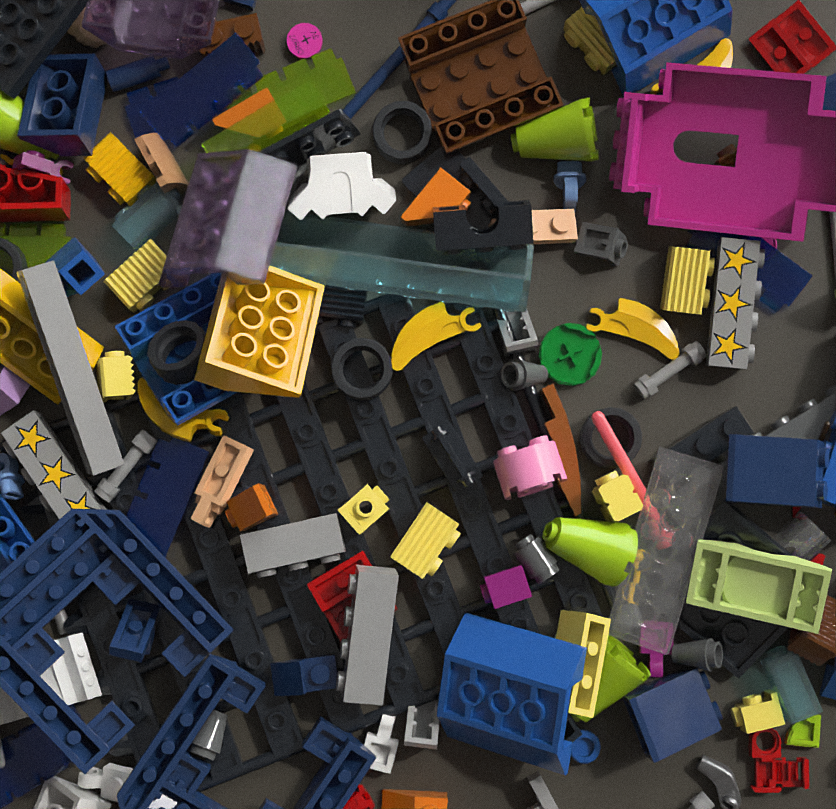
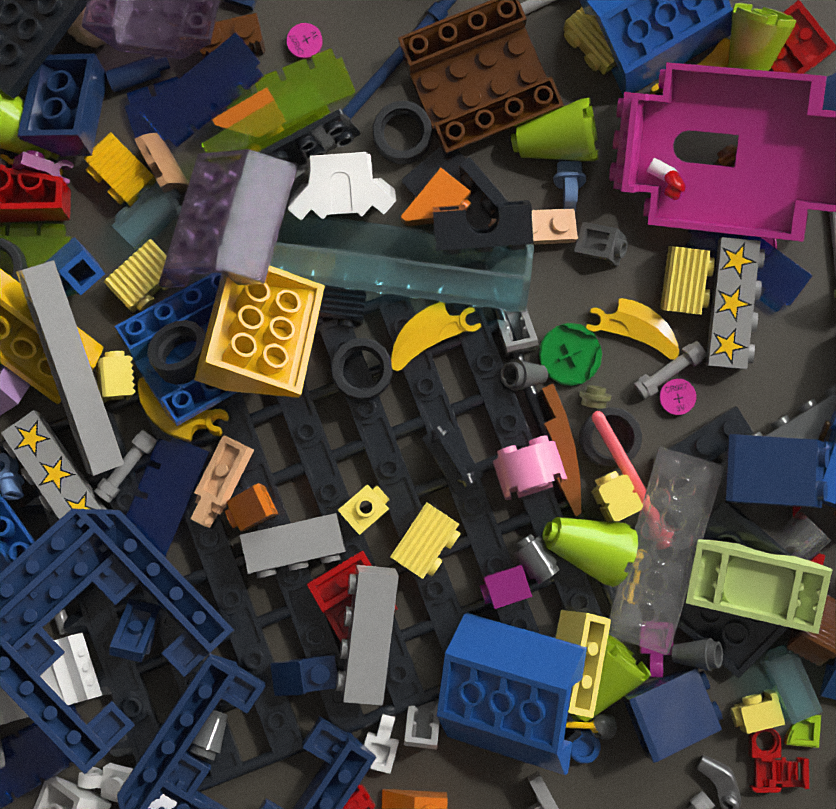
(595, 397): none -> olive plate
(601, 726): none -> dark grey hinge
(669, 175): none -> arm
(677, 396): none -> dark pink piece
(757, 36): none -> lime cone

